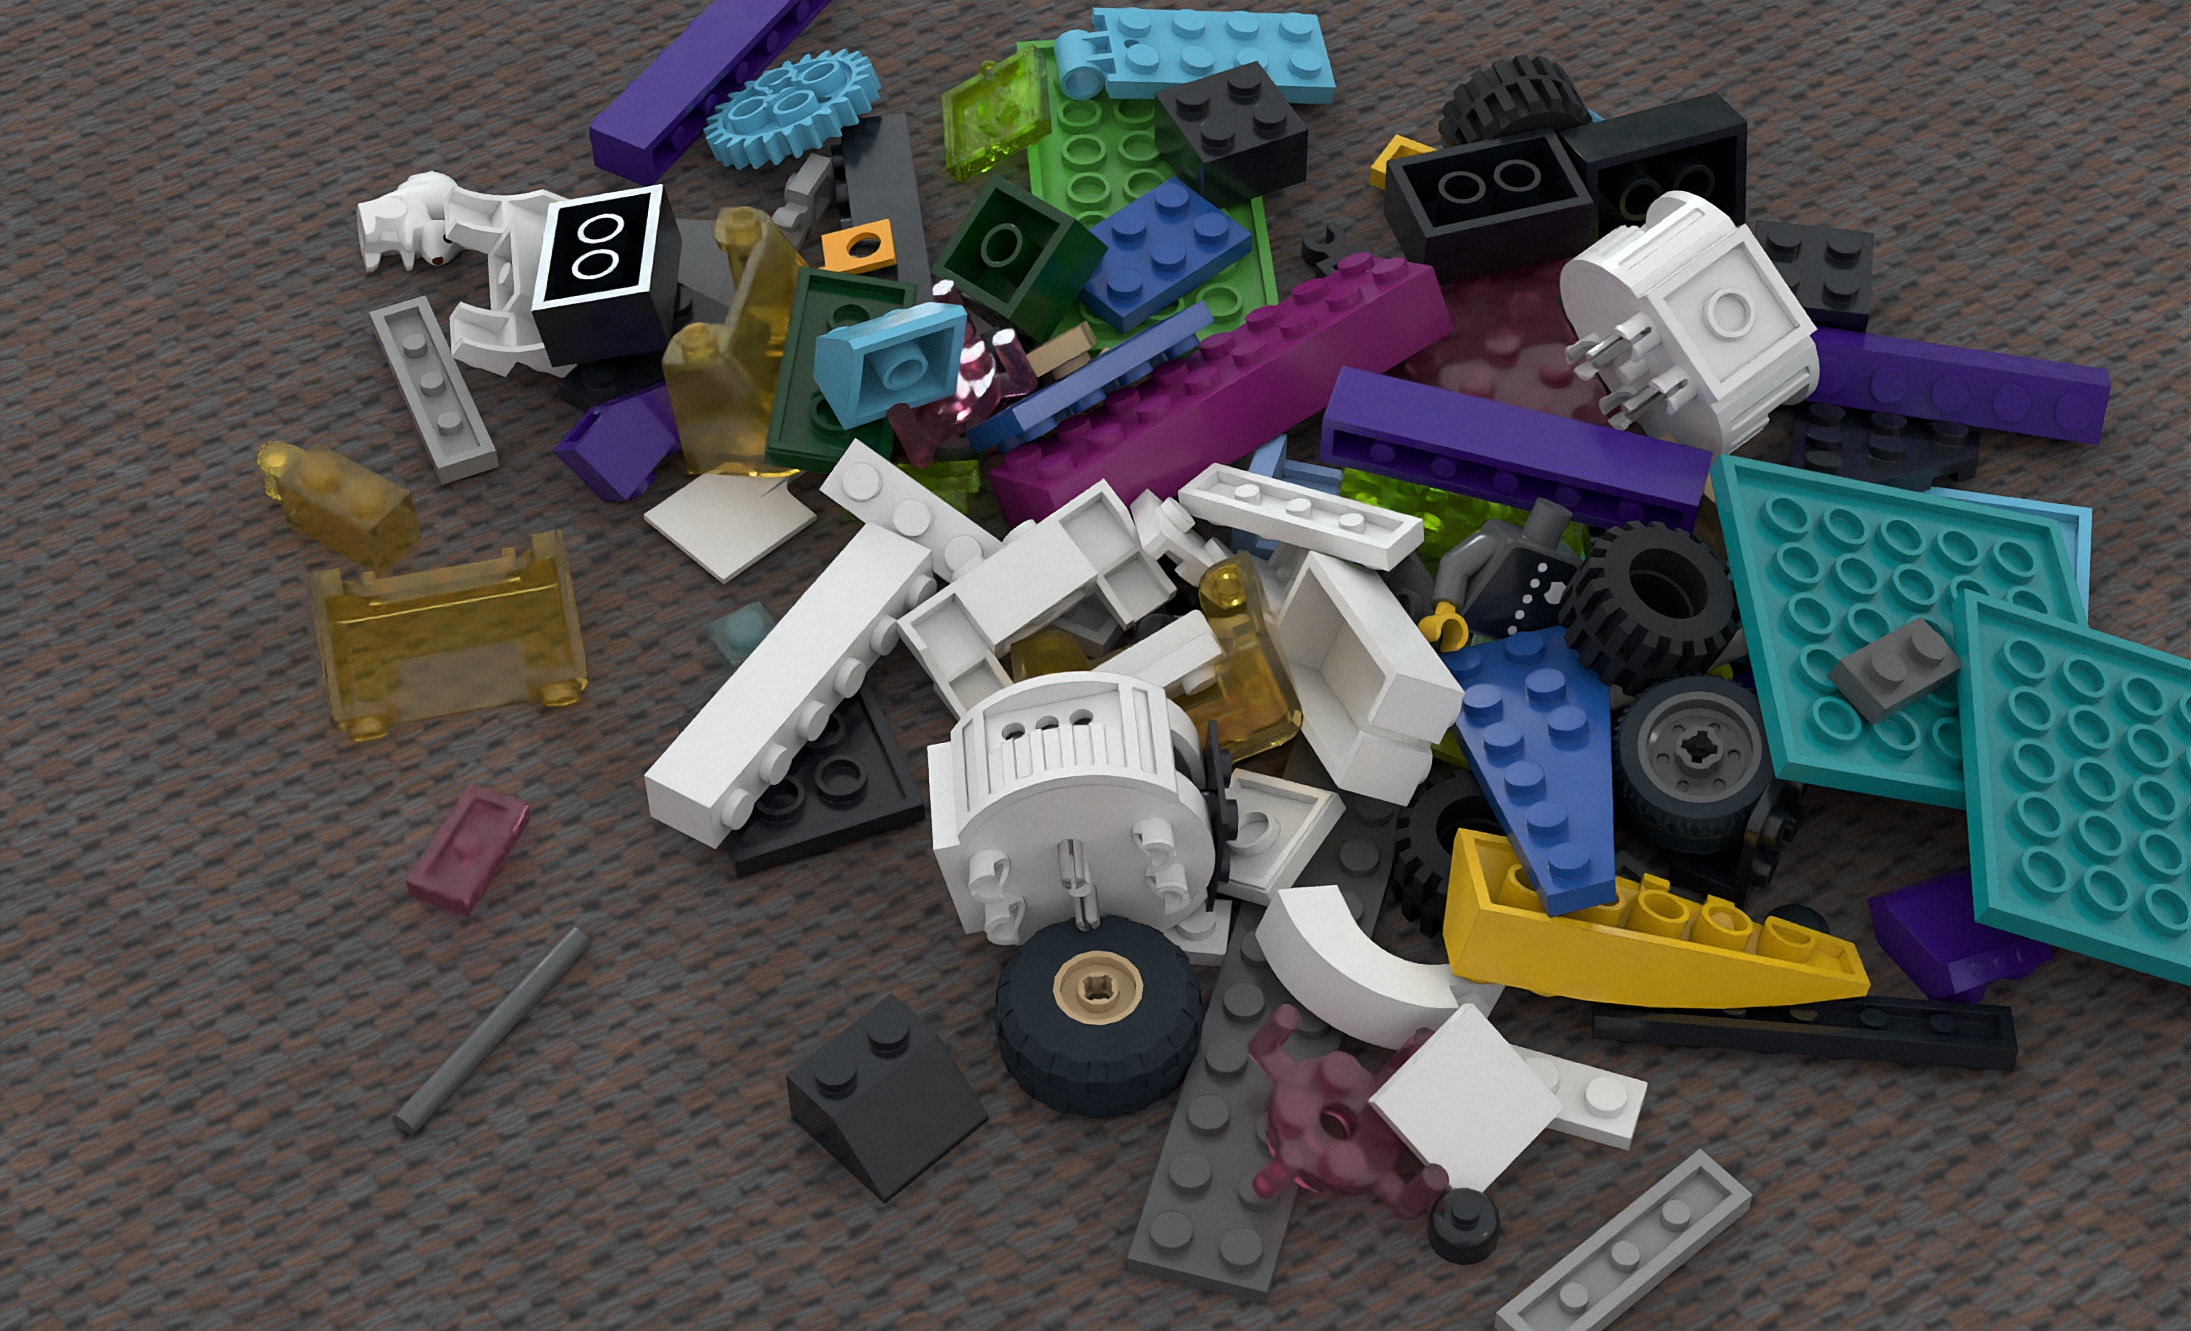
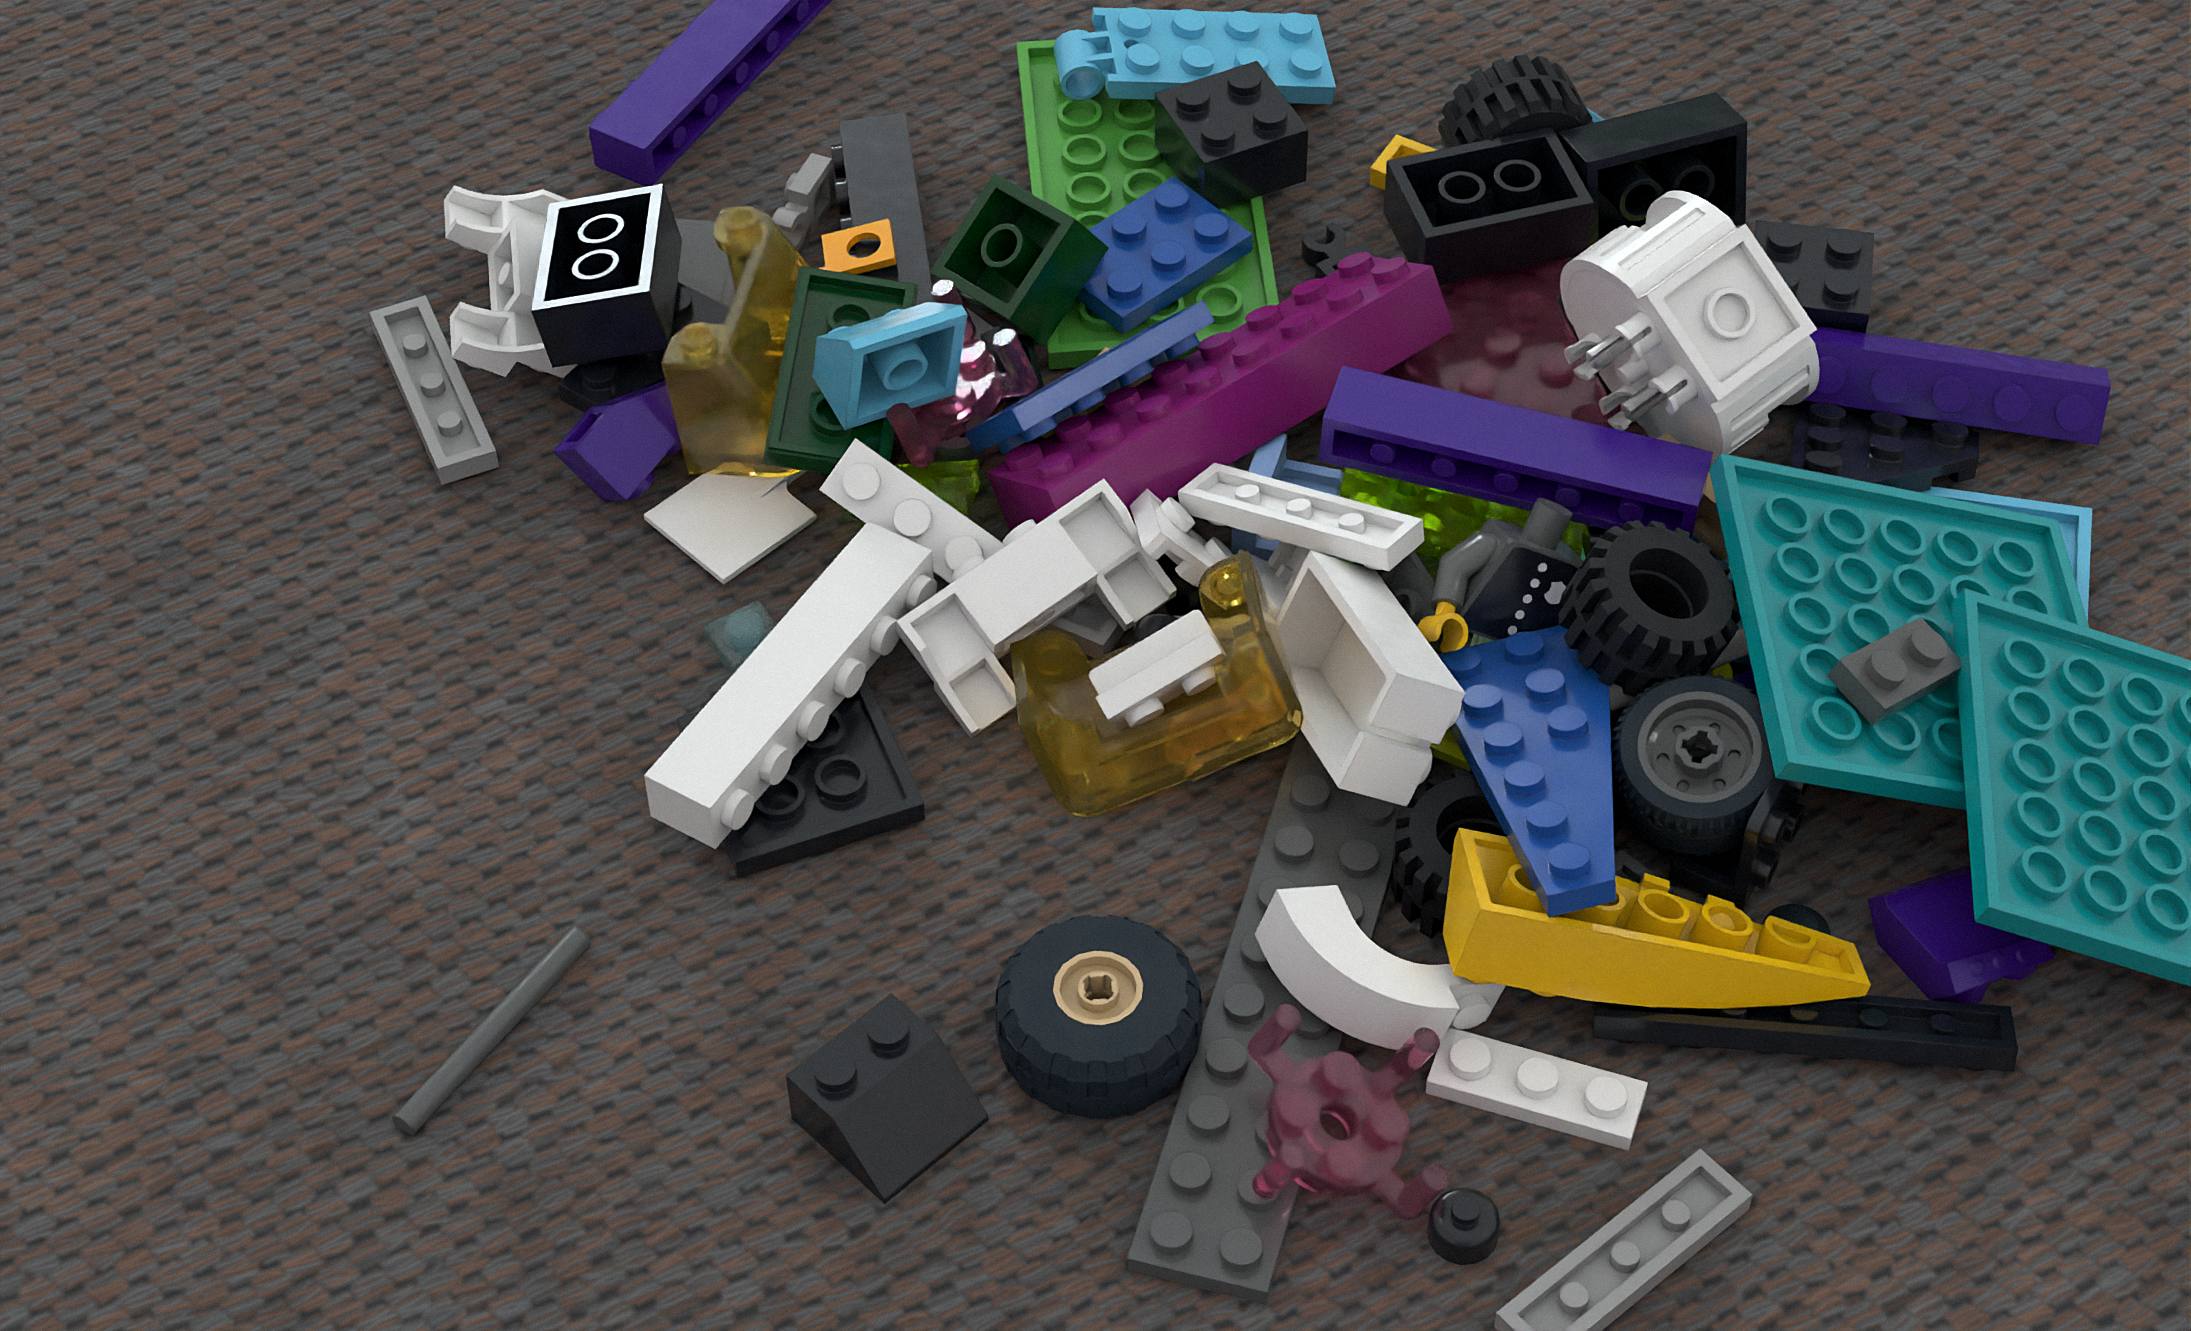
(340, 504): clear yellow hinge -> none
(408, 223): white animal -> none
(449, 639): clear yellow windscreen -> none
(468, 849): clear pink plate -> none
(792, 109): medium azure gear -> none
(996, 114): clear neon green plate -> none
(1064, 352): tan plate -> none
(1079, 806): white piece -> none
(1204, 934): white plate -> none
(1277, 833): white tile -> none
(1466, 1101): white tile -> none

